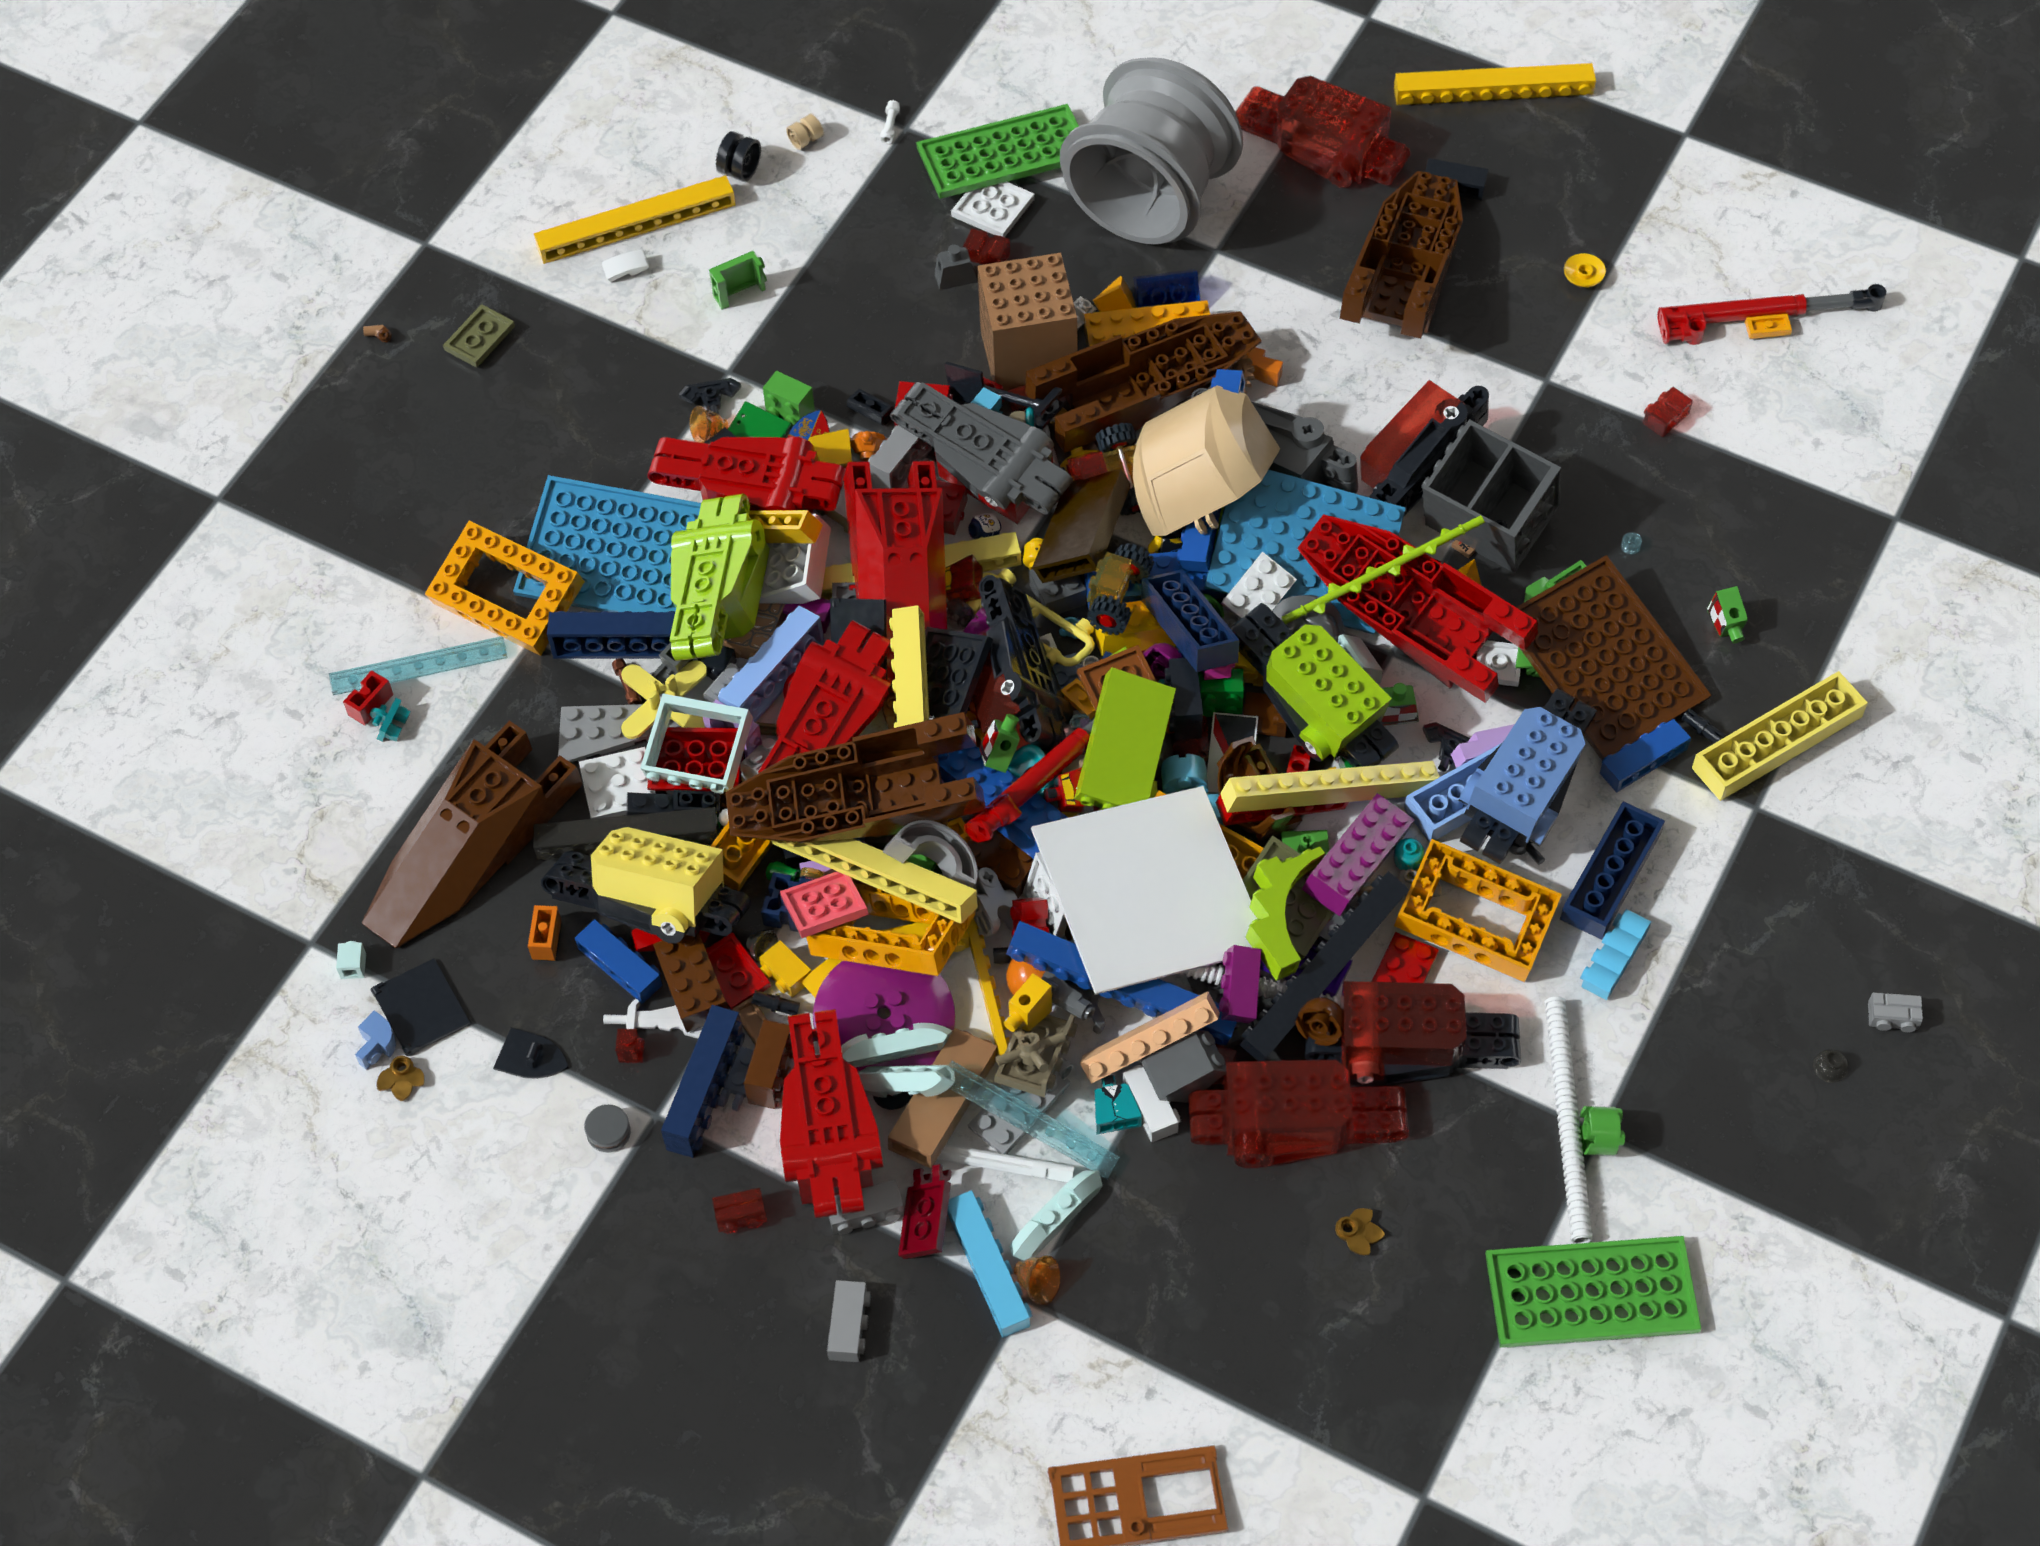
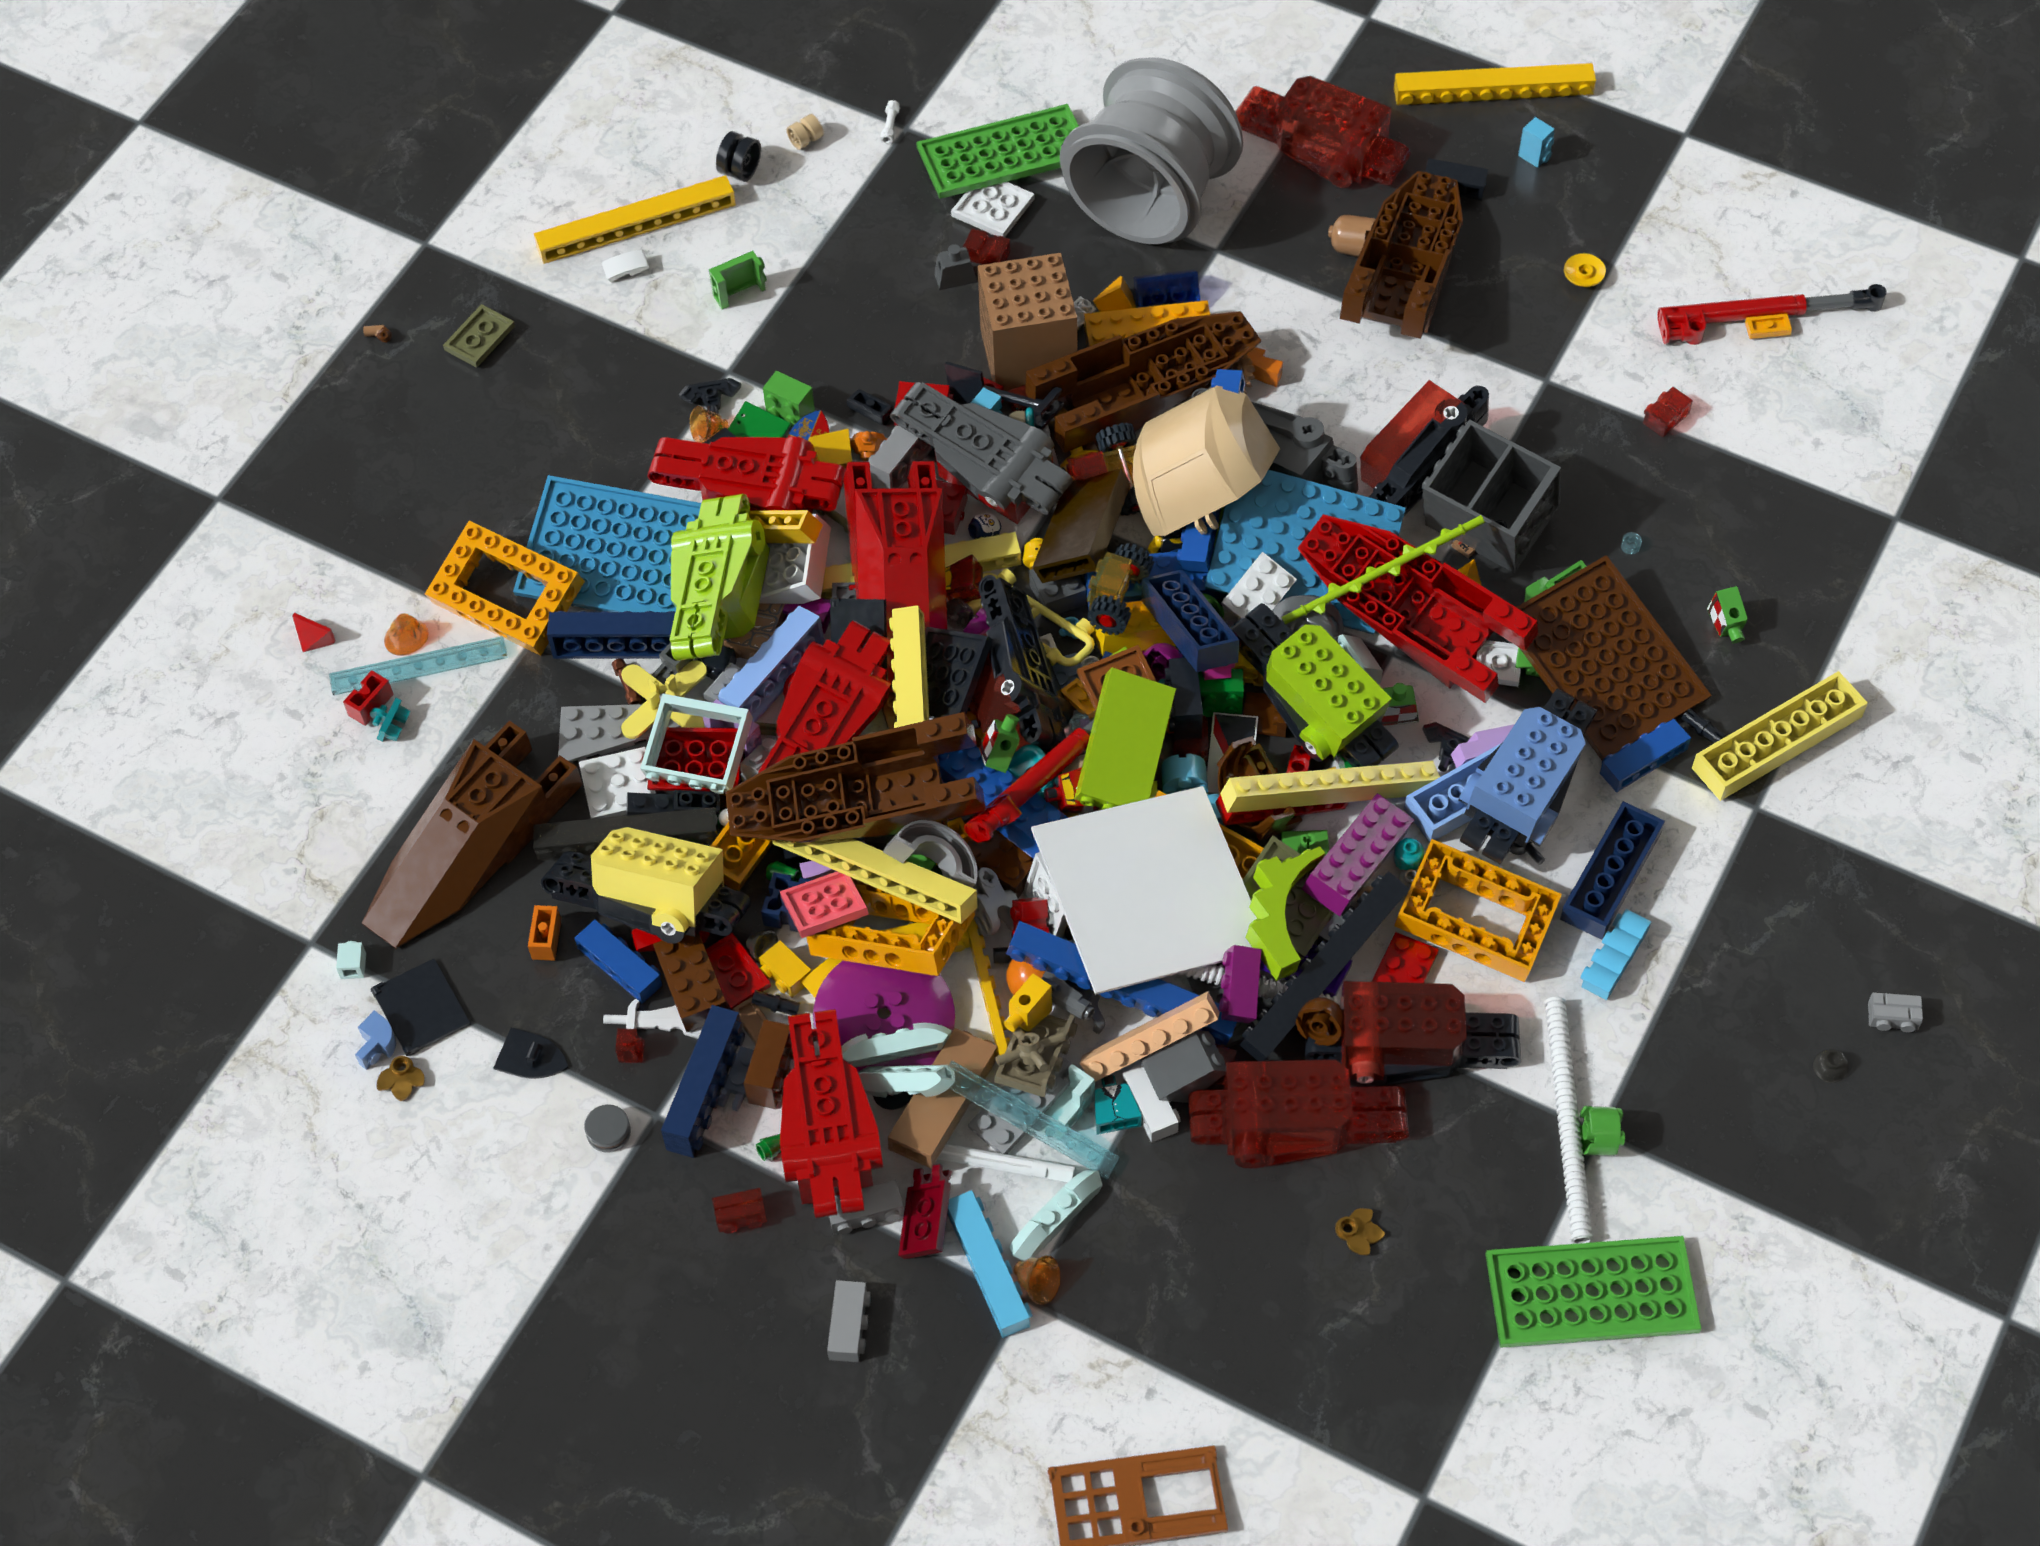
(312, 634): none -> red slope
(405, 635): none -> clear orange hat
(769, 1147): none -> green cone
(811, 873): clear yellow tile -> none
(1074, 1099): none -> light aqua panel
(1350, 233): none -> medium nougat cylinder
(1536, 142): none -> medium azure brick

